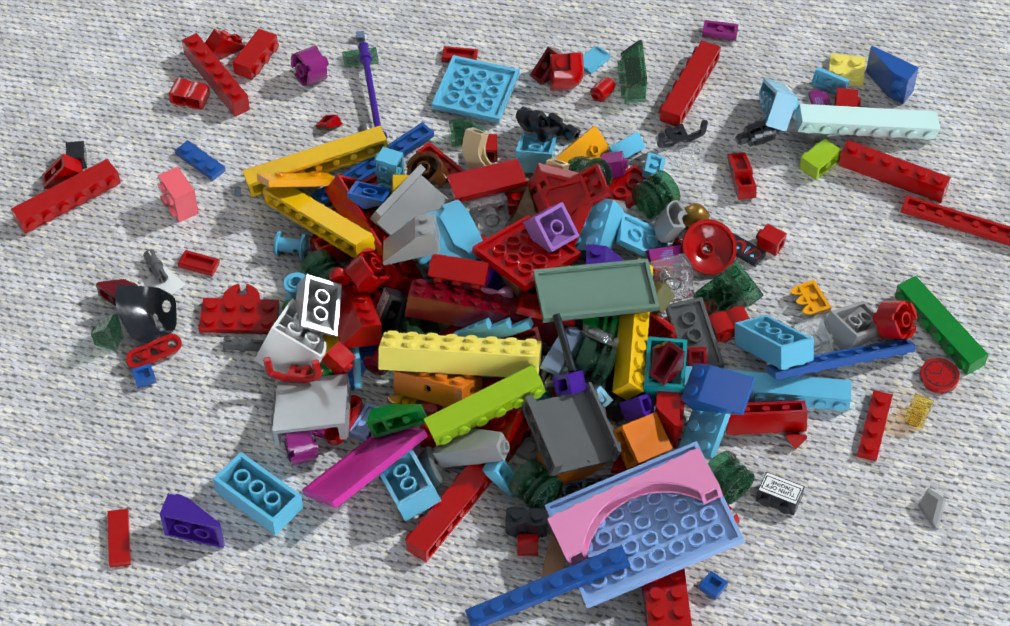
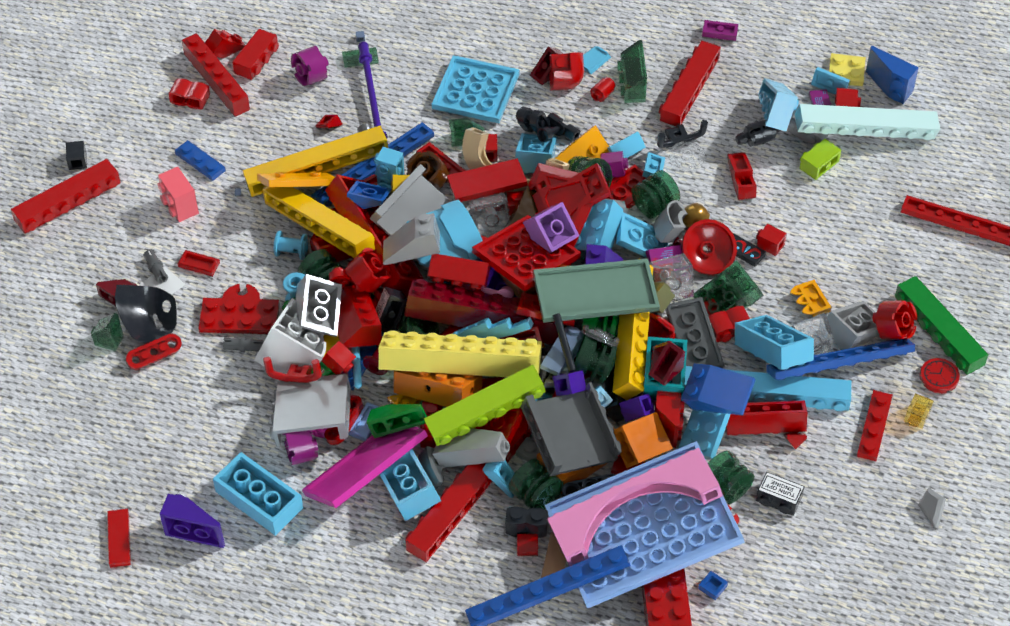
(61, 170): red slope -> none
(144, 375): blue plate -> none
(448, 52): red tile -> none
(696, 355): red slope -> none
(894, 171): red brick -> none

